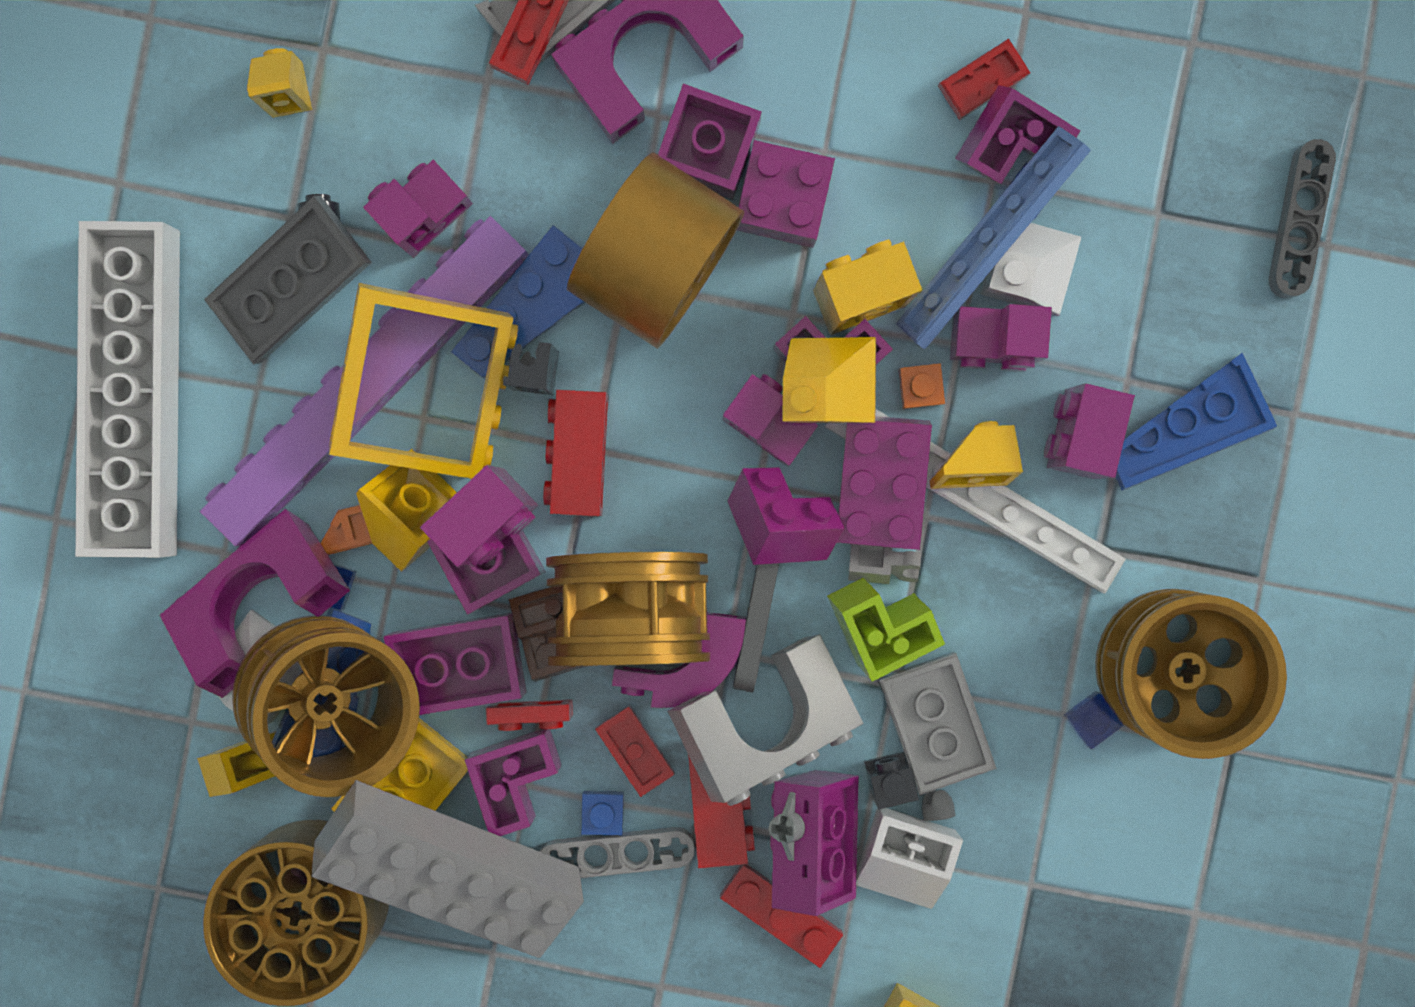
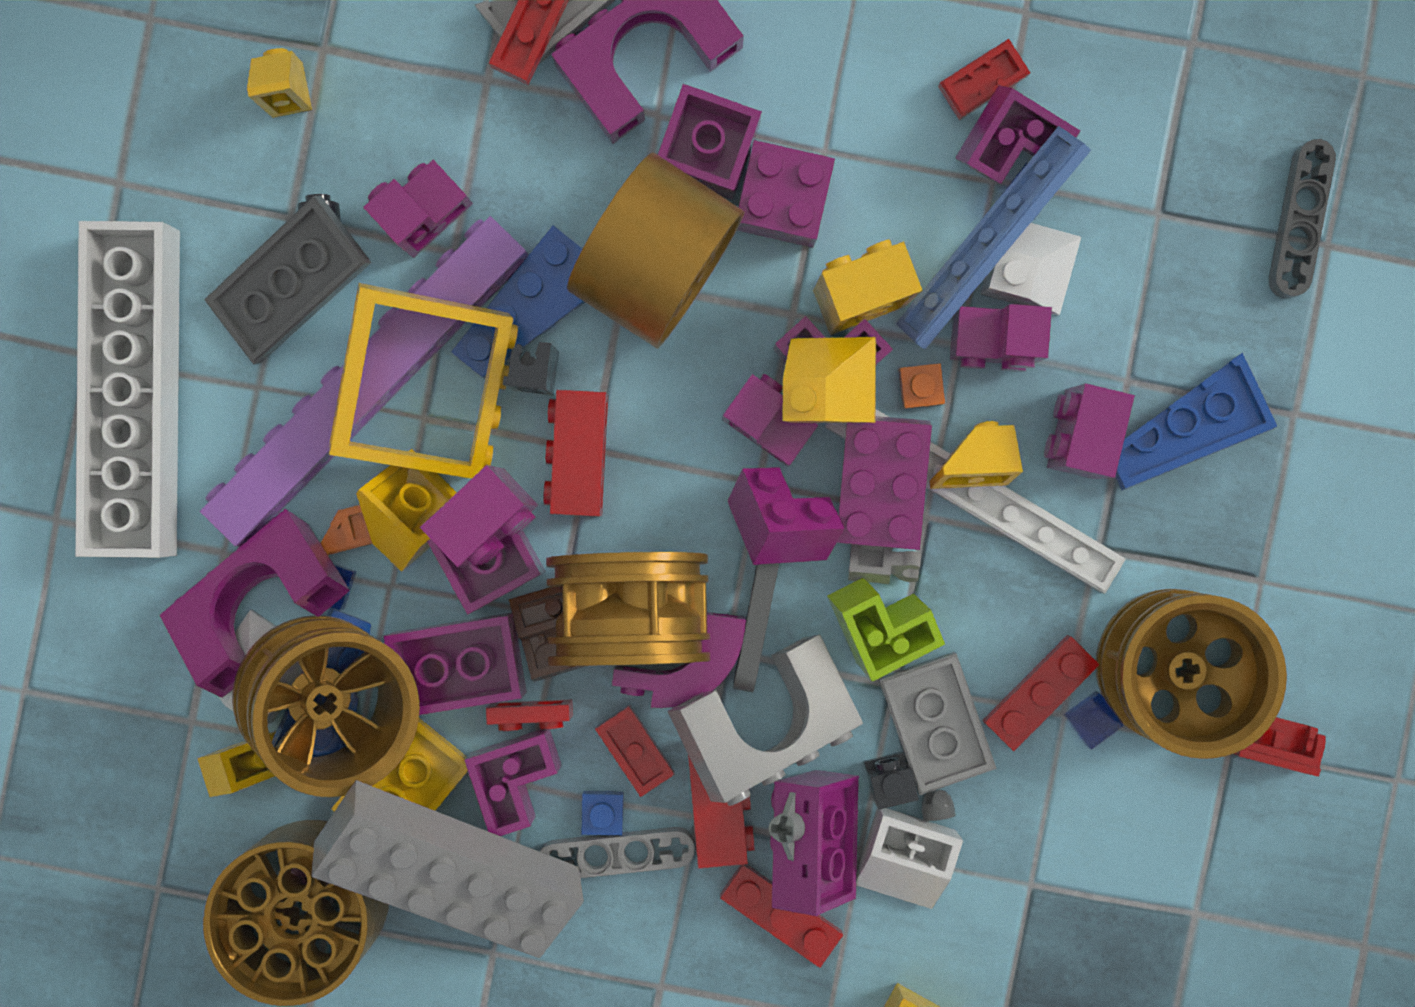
(1041, 692): none -> red plate
(1289, 747): none -> red hinge

